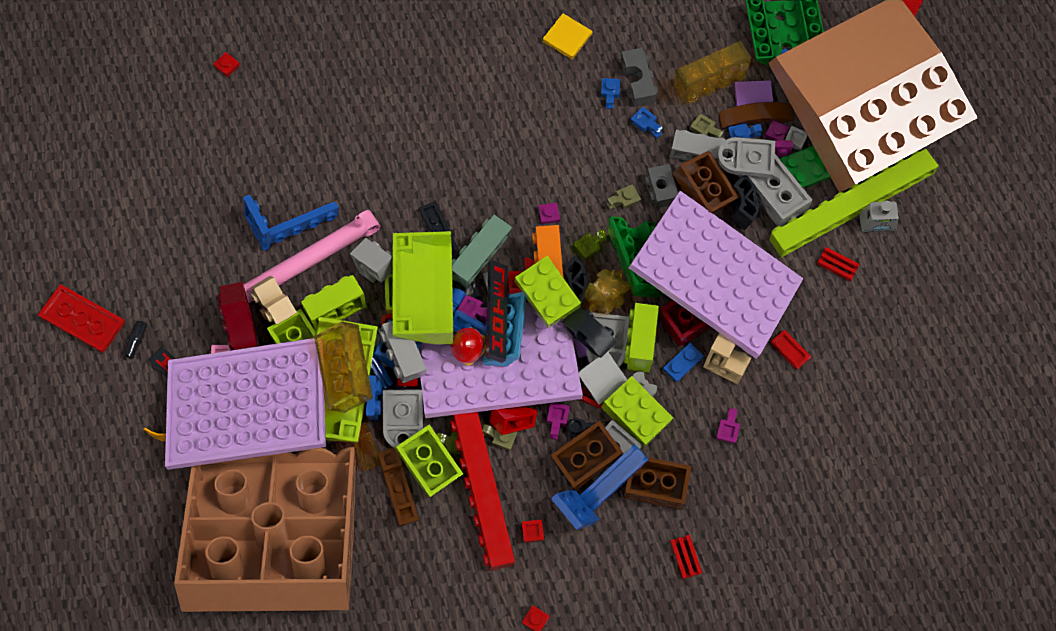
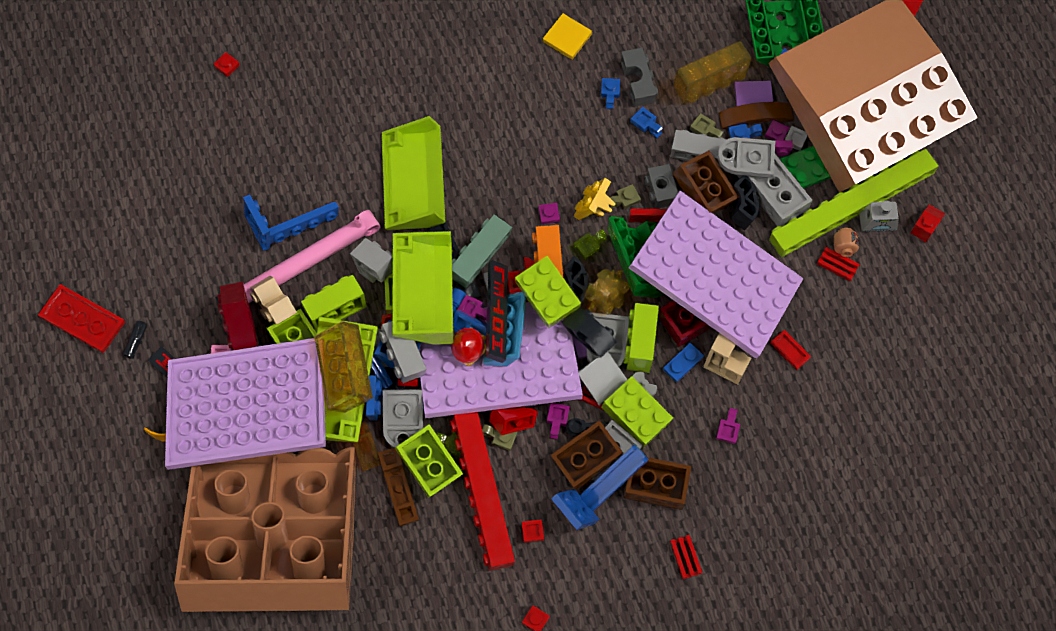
(413, 175): none -> lime slope
(594, 200): none -> yellow plate
(643, 215): none -> red tile
(846, 242): none -> nougat head
(927, 223): none -> red slope

